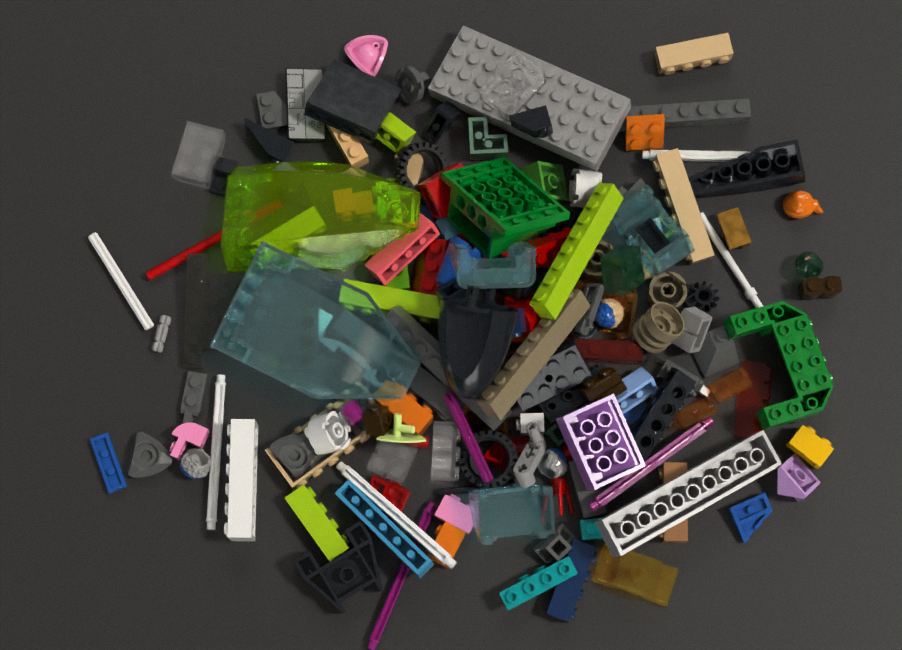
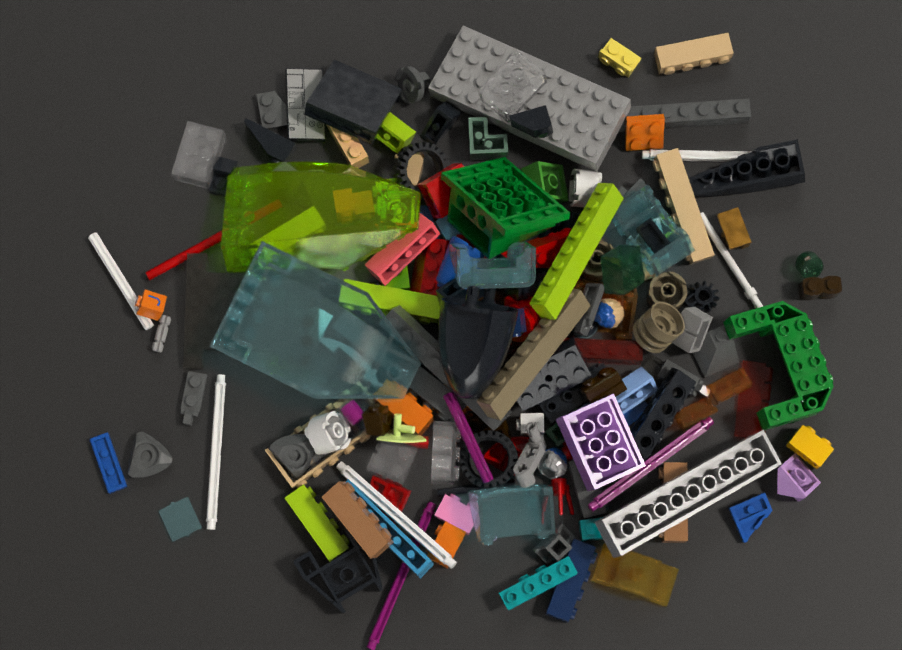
(150, 304): none -> orange brick
(180, 519): none -> clear light blue piece
(188, 433): bright pink brick -> none
(195, 463): light grey piece -> none
(242, 480): white brick -> none
(358, 519): none -> medium nougat brick
(367, 52): bright pink hat -> none
(619, 58): none -> light yellow bracket
(800, 205): orange hat -> none

